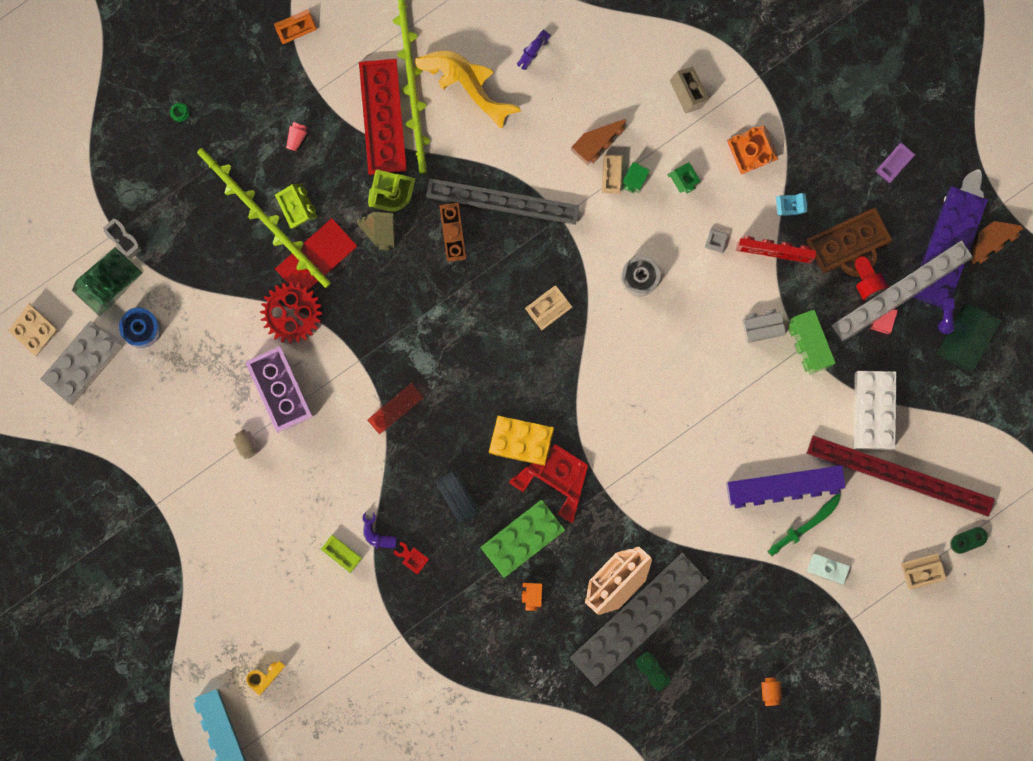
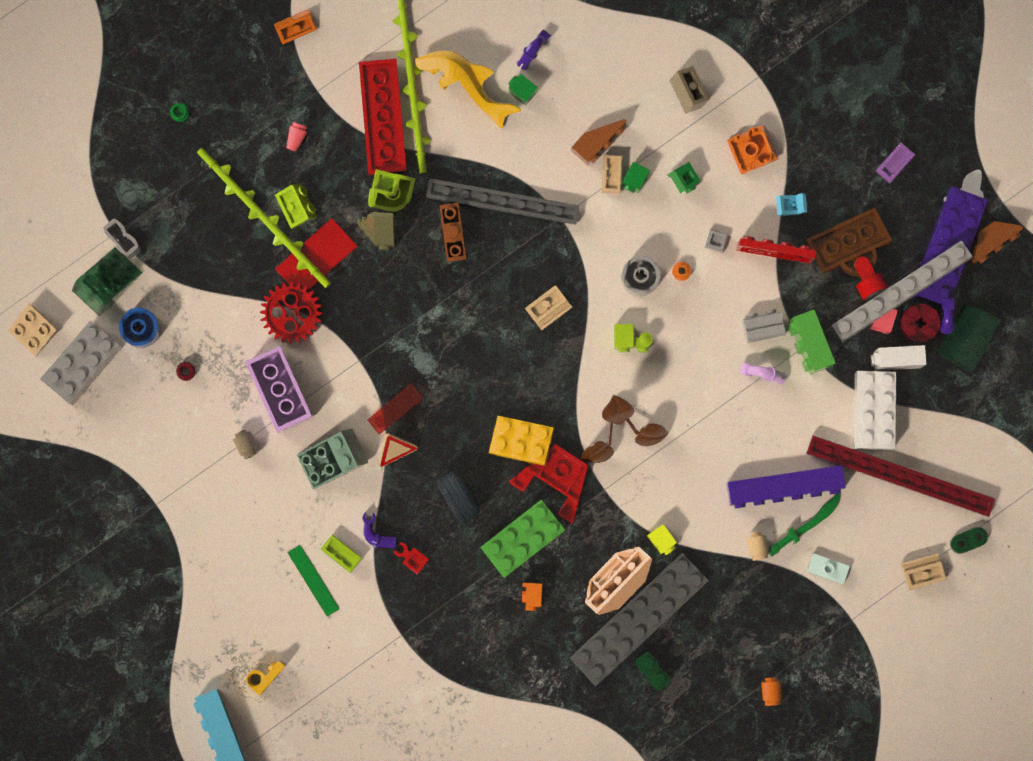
(179, 371): none -> dark red plate
(313, 580): none -> green sticker
(332, 458): none -> sand green slope
(394, 449): none -> piece
(522, 88): none -> green brick
(617, 412): none -> reddish brown plant
(625, 339): none -> lime brick
(662, 540): none -> neon yellow brick
(681, 277): none -> orange plate
(758, 546): none -> tan brick
(768, 373): none -> lavender piece
(899, 358): none -> white brick
(927, 316): none -> dark red brick

